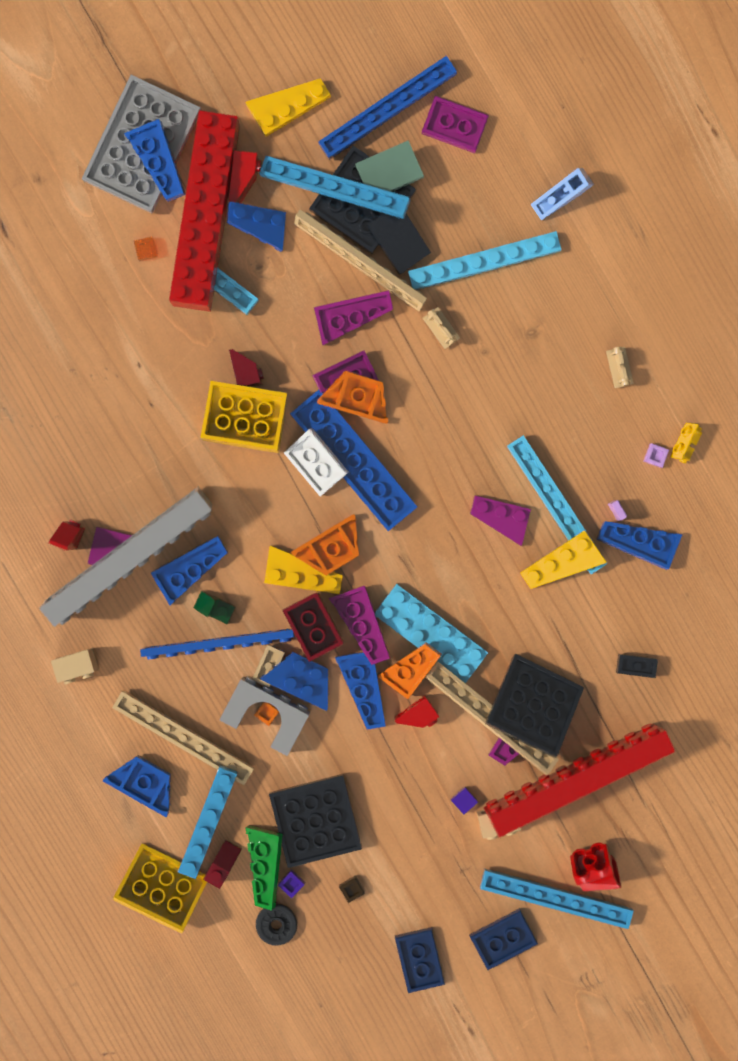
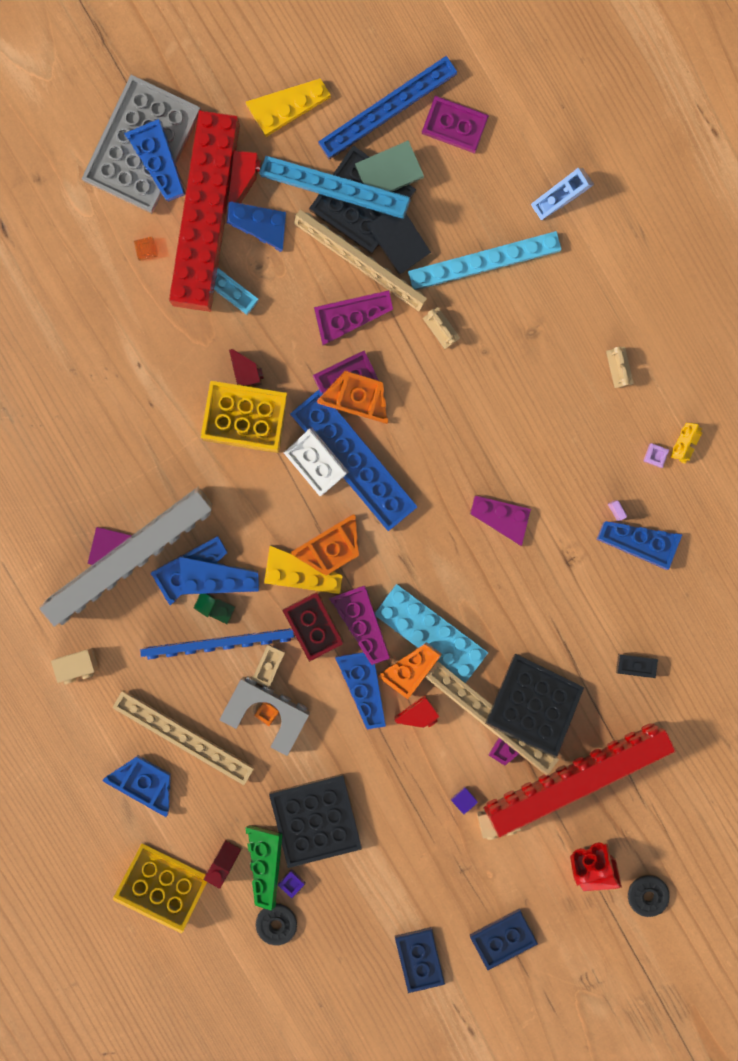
(67, 535): red slope -> none
(207, 822): dark azure plate -> none
(209, 577): none -> blue wing
(301, 679): blue wing -> none
(351, 889): dark brown tile -> none
(547, 490): medium azure plate -> none
(556, 898): dark azure plate -> none
(568, 559): yellow wing -> none
(640, 887): none -> black wheel

